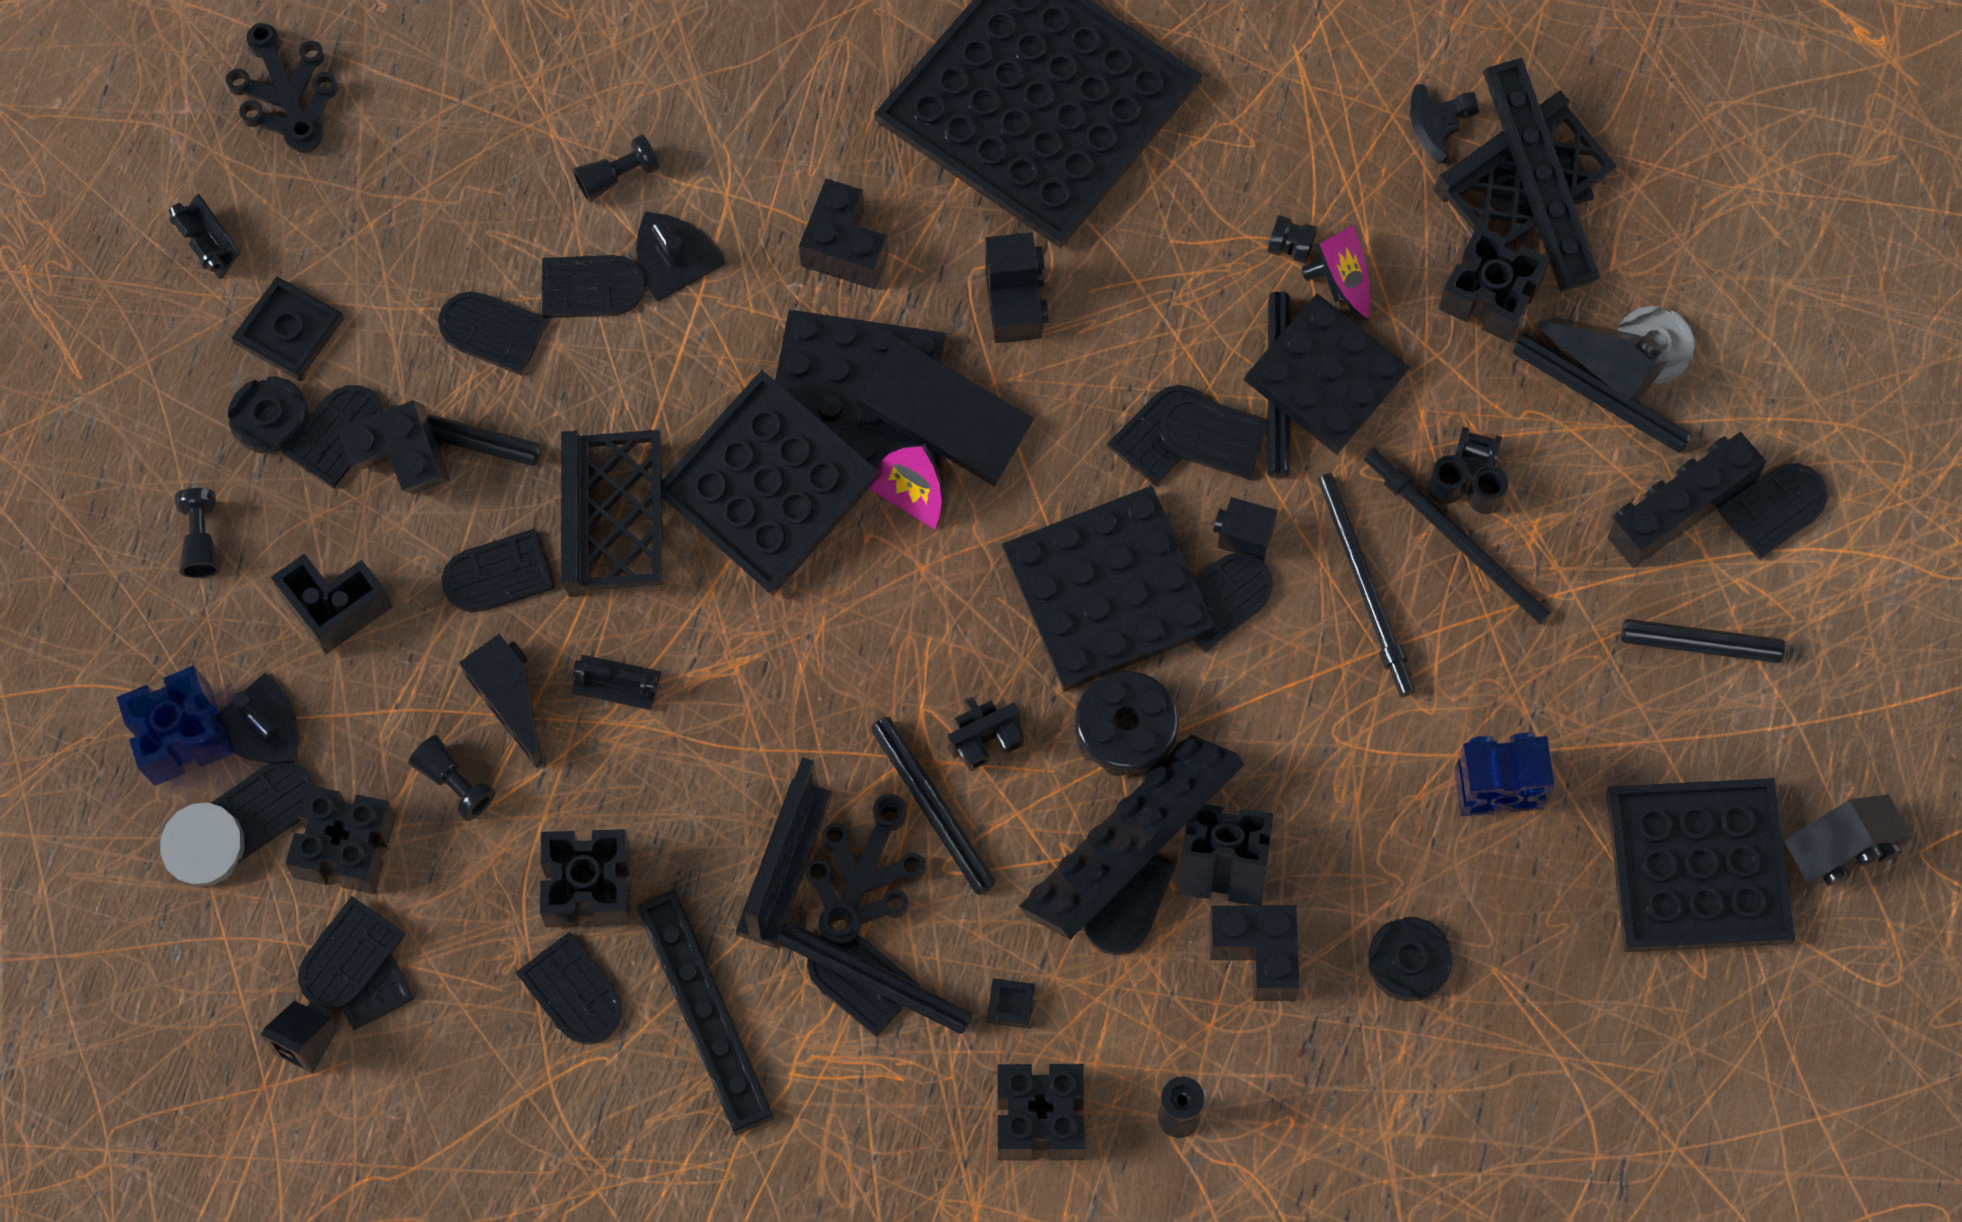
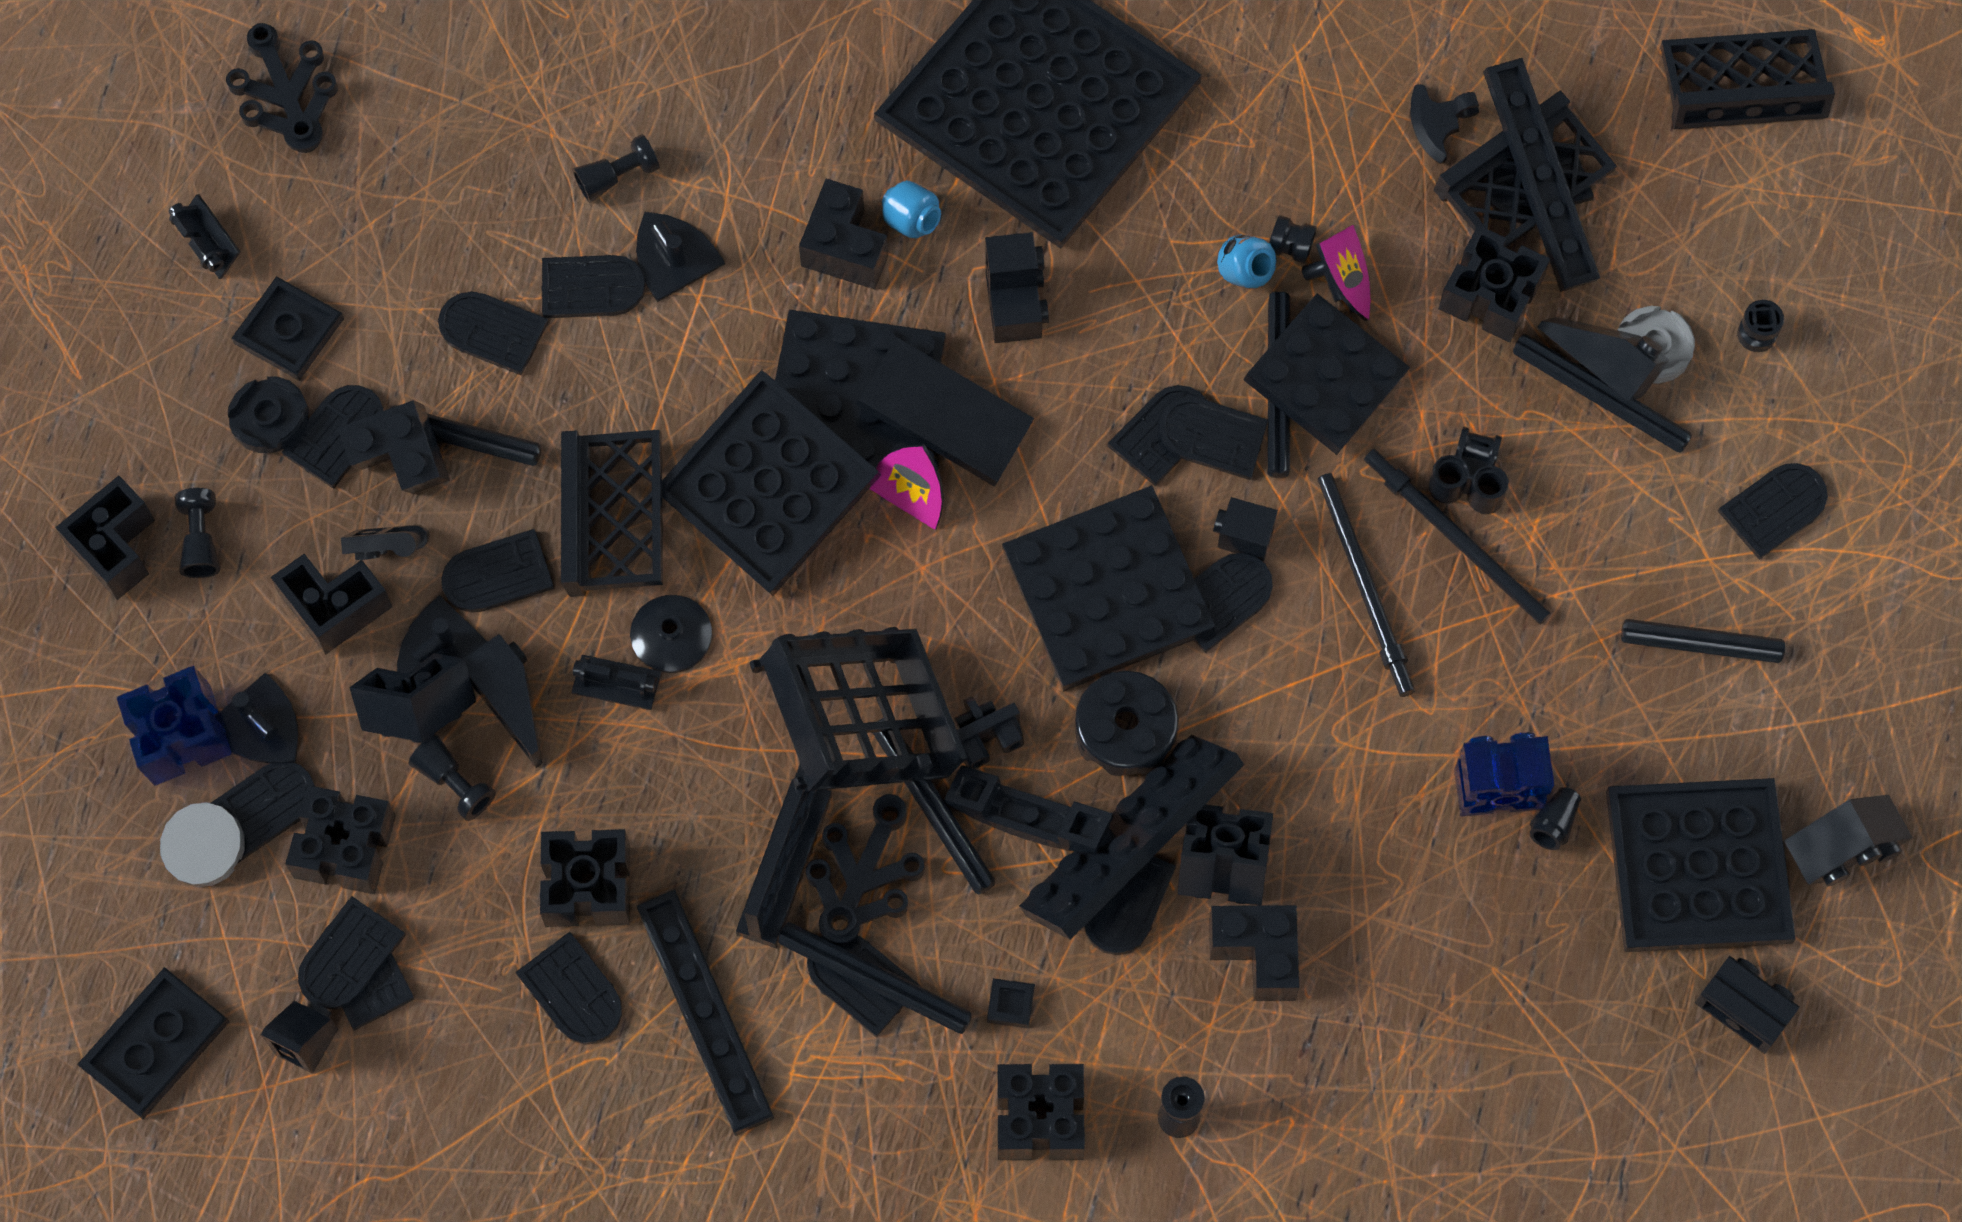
(101, 532): none -> black brick
(153, 1043): none -> black tile
(376, 541): none -> black plate
(414, 702): none -> black brick
(437, 631): none -> black shield
(671, 651): none -> black dish
(808, 725): none -> black window
(911, 209): none -> dark azure head
(1027, 815): none -> black slope
(1246, 261): none -> dark azure head
(1409, 959): black tile -> none
(1555, 820): none -> black cone
(1686, 499): black brick -> none
(1748, 1003): none -> black brick
(1750, 101): none -> black fence
(1760, 335): none -> black wheel

